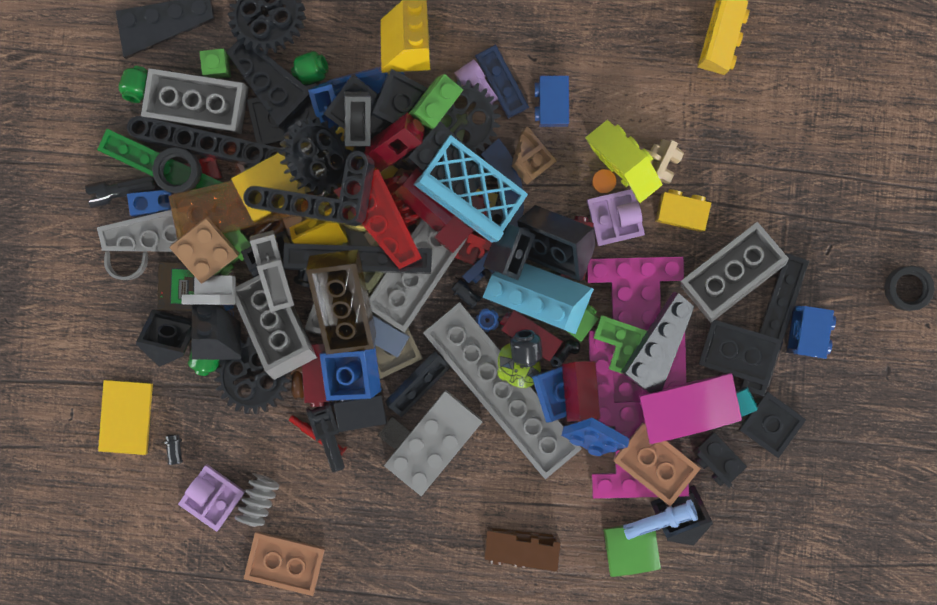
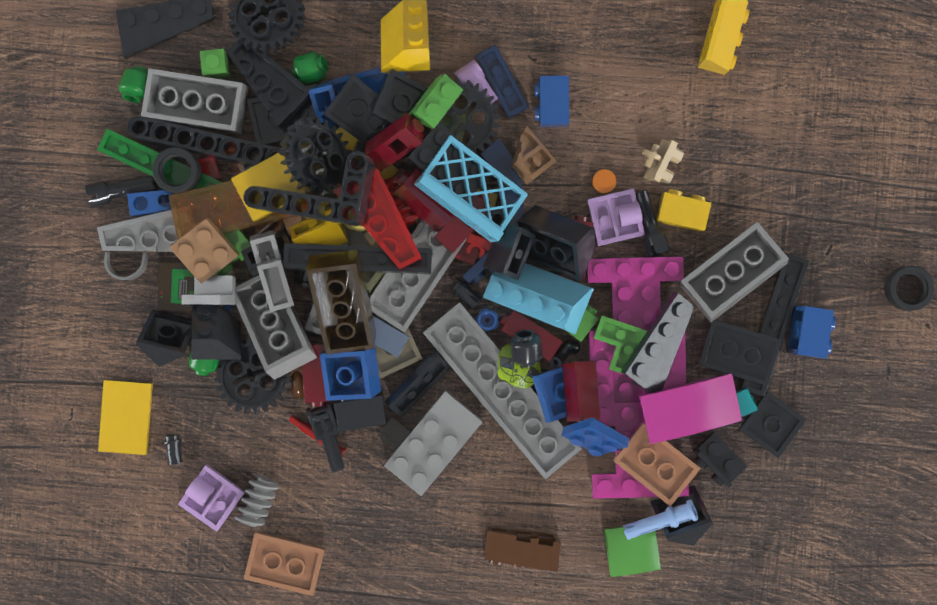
(355, 130): dark grey brick -> none
(625, 159): neon yellow wedge -> none
(654, 240): none -> black piece

